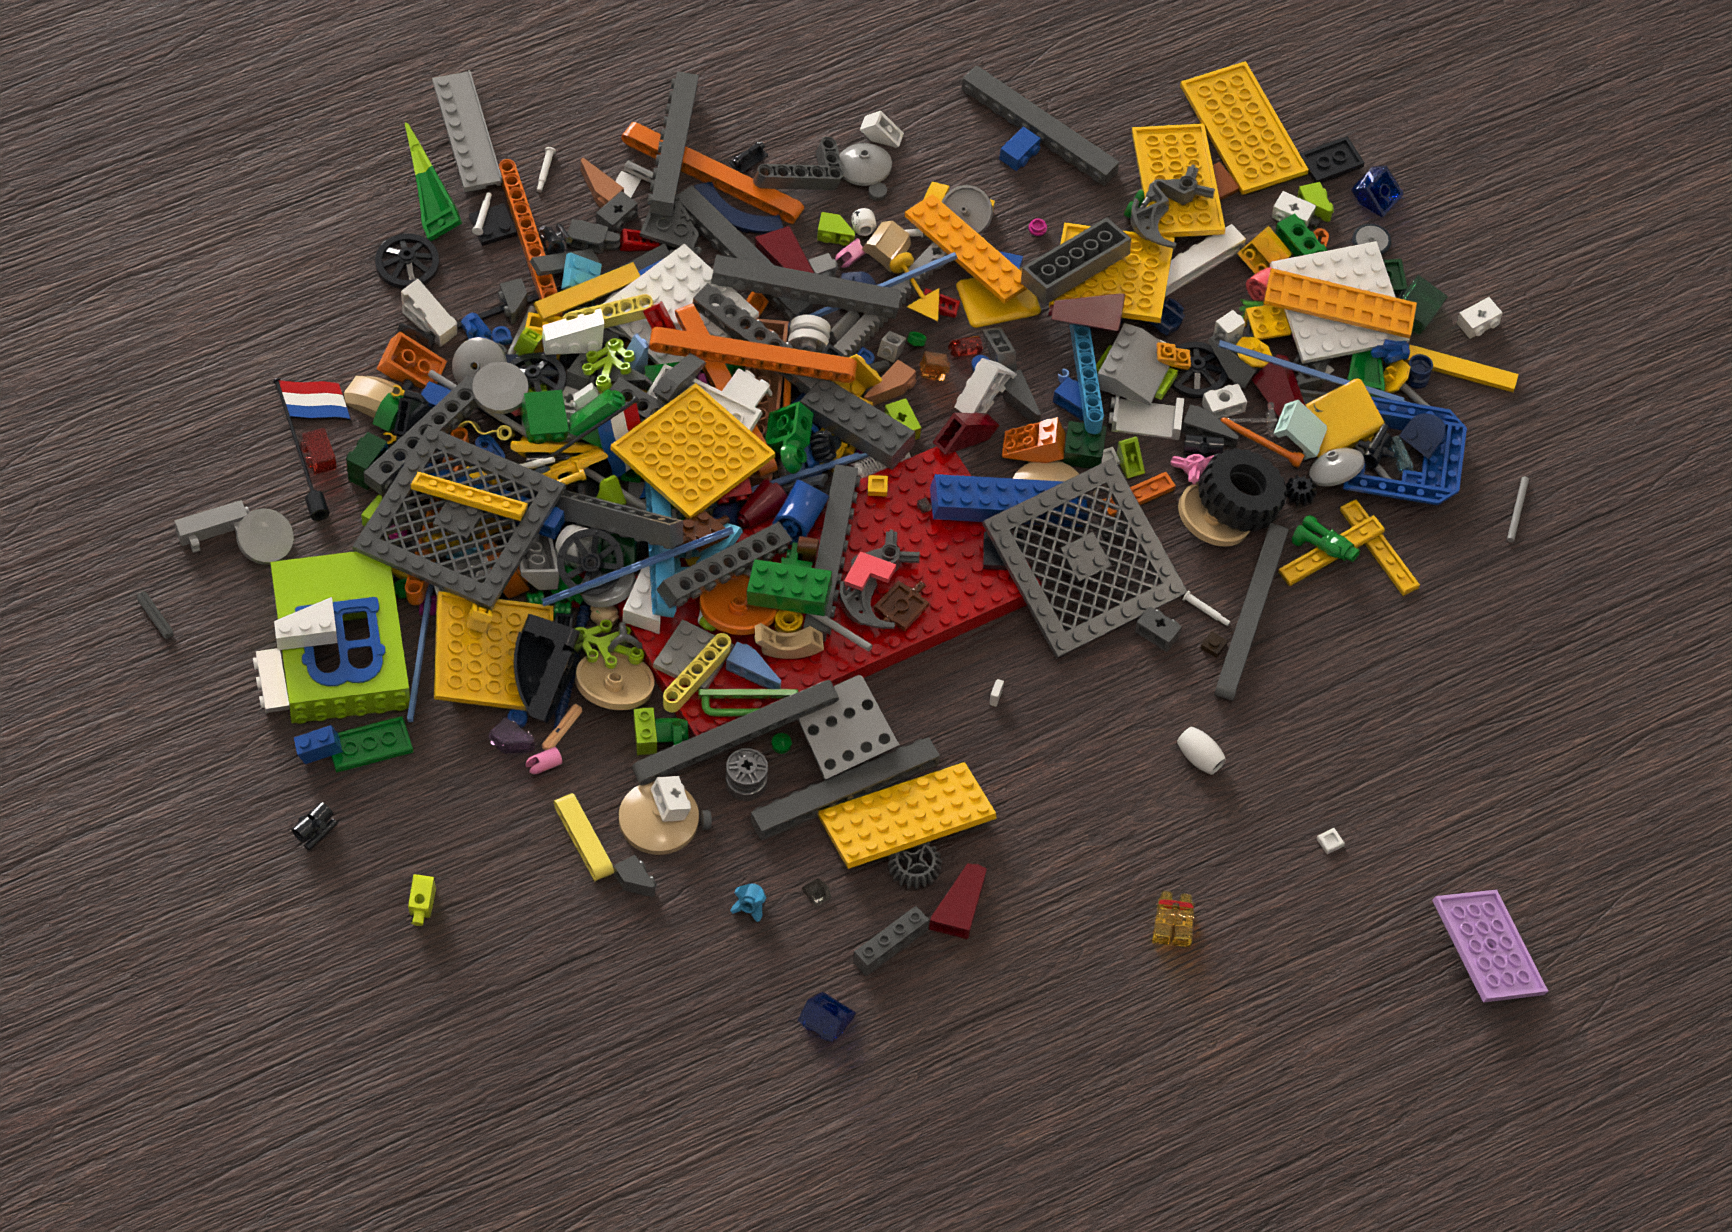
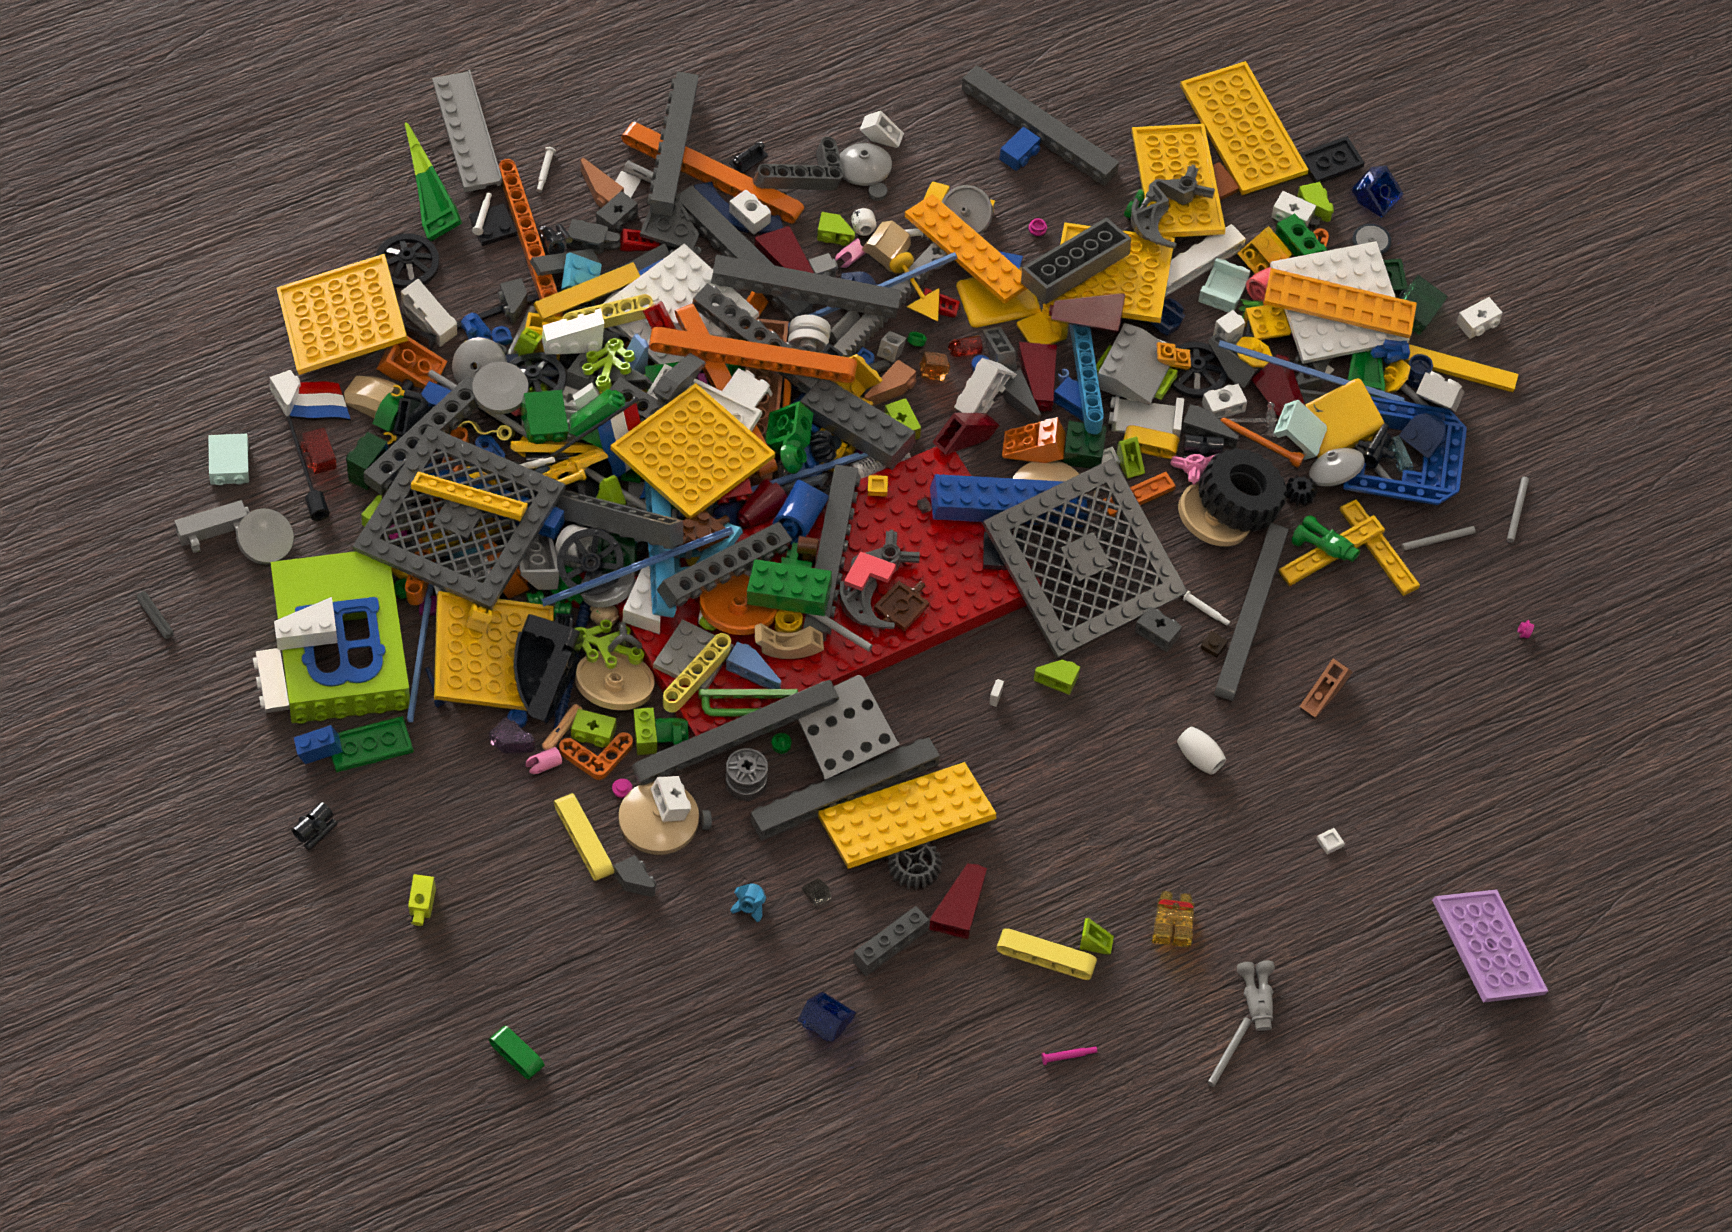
(228, 459): none -> light aqua panel
(285, 390): none -> white slope
(341, 314): none -> yellow plate
(437, 702): none -> dark blue piece
(516, 1052): none -> green beam
(593, 728): none -> lime brick
(600, 760): none -> orange beam
(621, 787): none -> dark pink plate
(750, 211): none -> white brick
(1038, 369): none -> dark red slope
(1041, 329): none -> yellow bracket
(1046, 954): none -> light yellow beam
(1058, 675): none -> lime slope
(1067, 1054): none -> dark pink piece
(1096, 938): none -> lime slope
(1153, 441): none -> yellow beam
(1224, 285): none -> light aqua panel
(1229, 1052): none -> light grey bar
(1258, 1000): none -> light grey piece
(1326, 688): none -> nougat slope
(1438, 538): none -> light grey bar
(1441, 392): none -> white brick
(1525, 629): none -> dark pink plate

